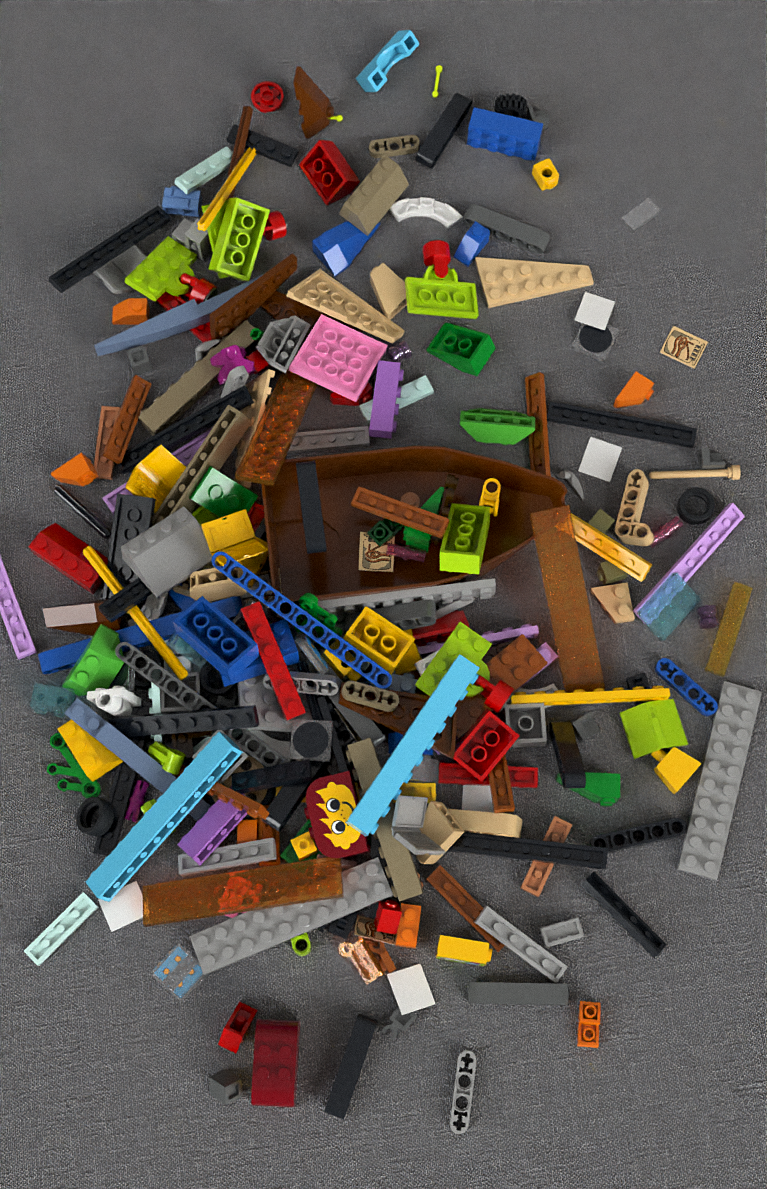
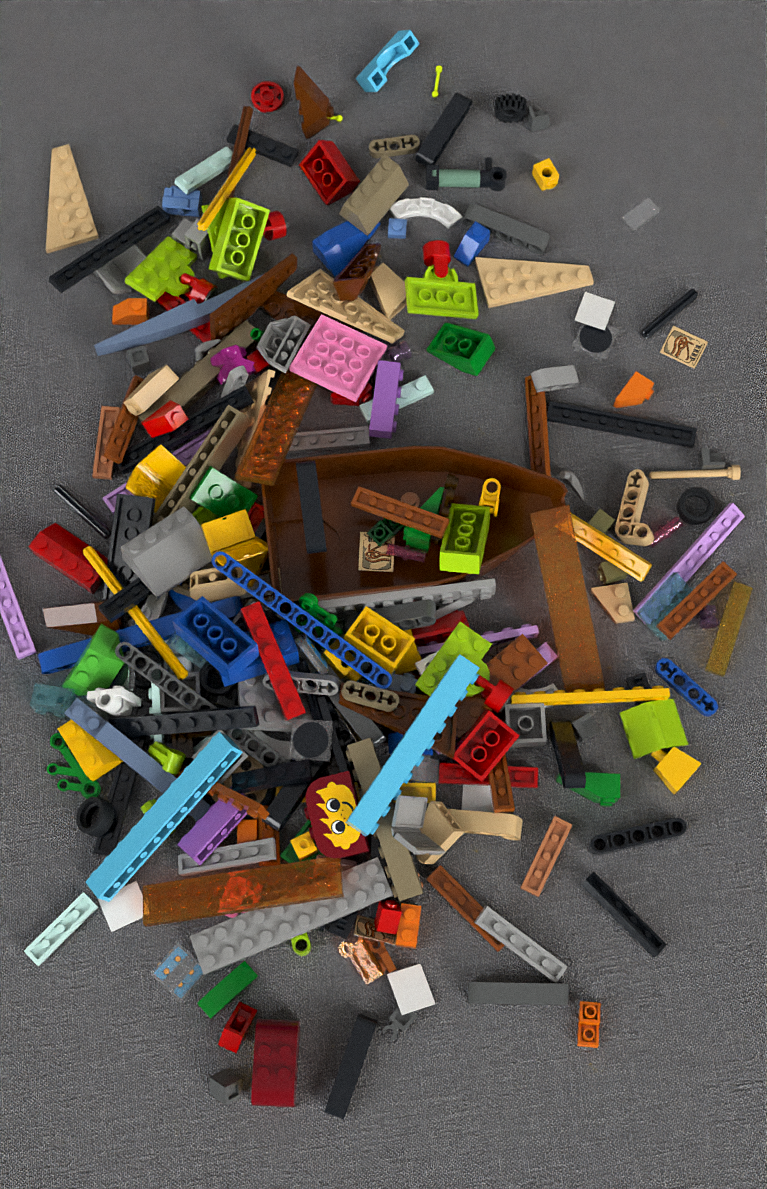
(68, 208): none -> tan wing
(76, 471): orange slope -> none
(136, 801): magenta pin -> none
(150, 390): none -> tan slope
(165, 419): none -> red slope
(227, 990): none -> green slope
(357, 273): none -> reddish brown wedge
(397, 228): none -> medium blue plate
(463, 950): yellow brick -> none
(463, 1091): light grey beam -> none
(466, 177): none -> piece
(497, 425): bright green wedge -> none
(504, 134): blue brick -> none
(531, 850): black plate -> none
(555, 378): none -> light grey beam
(561, 932): light grey plate -> none
(600, 459): white sticker -> none
(669, 313): none -> black axle
(696, 600): none -> dark orange plate
(719, 781): light grey plate -> none

